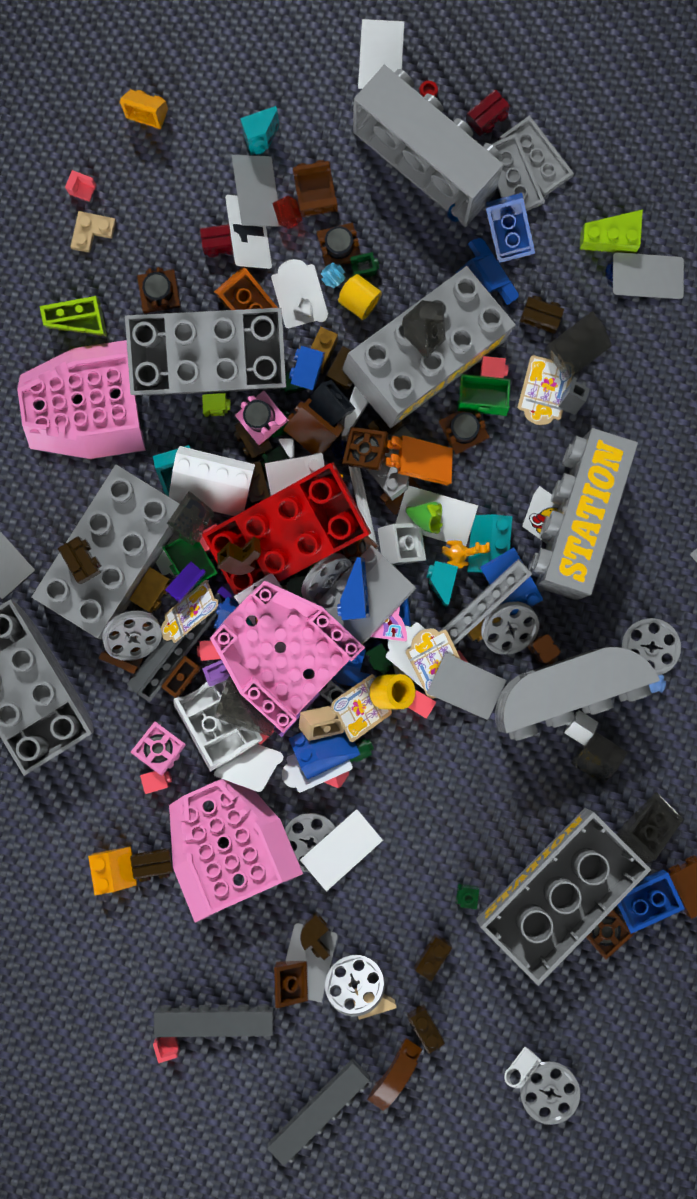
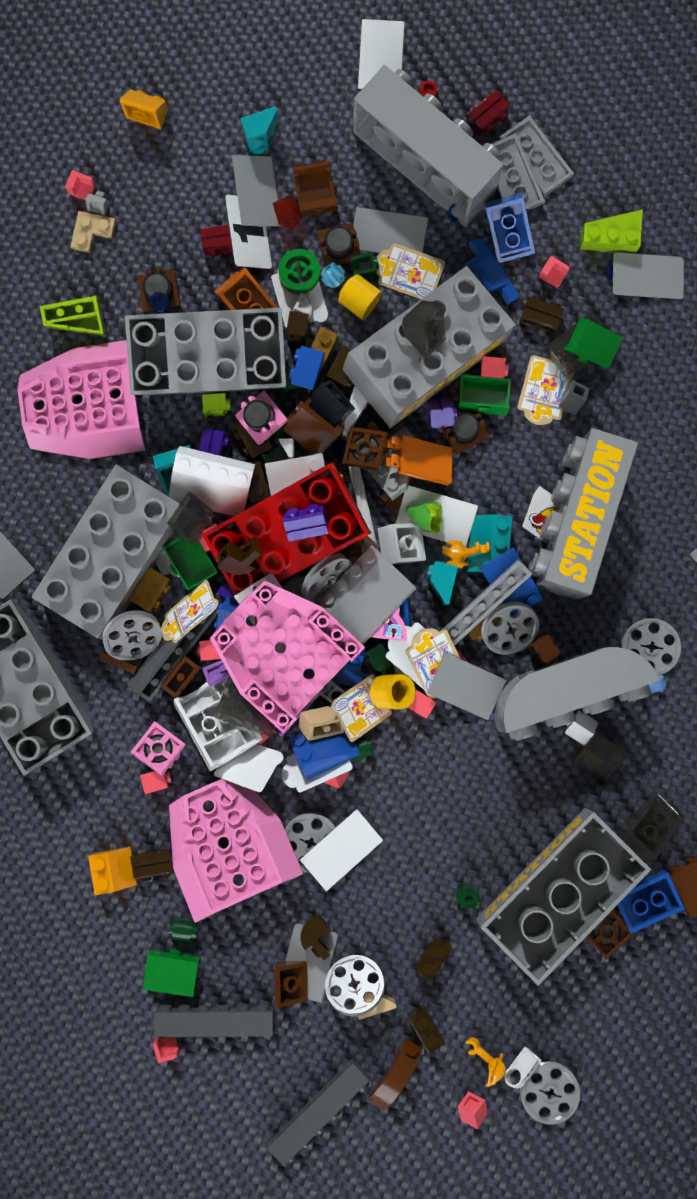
(80, 560): dark brown brick -> none
(96, 203): none -> light grey tile
(159, 302): none -> clear blue tile
(171, 972): none -> green container
(183, 930): none -> dark green brick
(185, 582): dark purple panel -> none
(213, 441): none -> dark purple brick
(298, 328): none -> dark brown brick
(305, 522): none -> brick
(311, 269): none -> green wheel
(354, 600): blue slope -> none
(381, 229): none -> light grey sticker
(409, 271): none -> sticker
(440, 411): none -> dark purple brick
(472, 1110): none -> coral panel
(495, 1067): none -> light orange piece
(554, 272): none -> coral panel
(594, 343): none -> green container

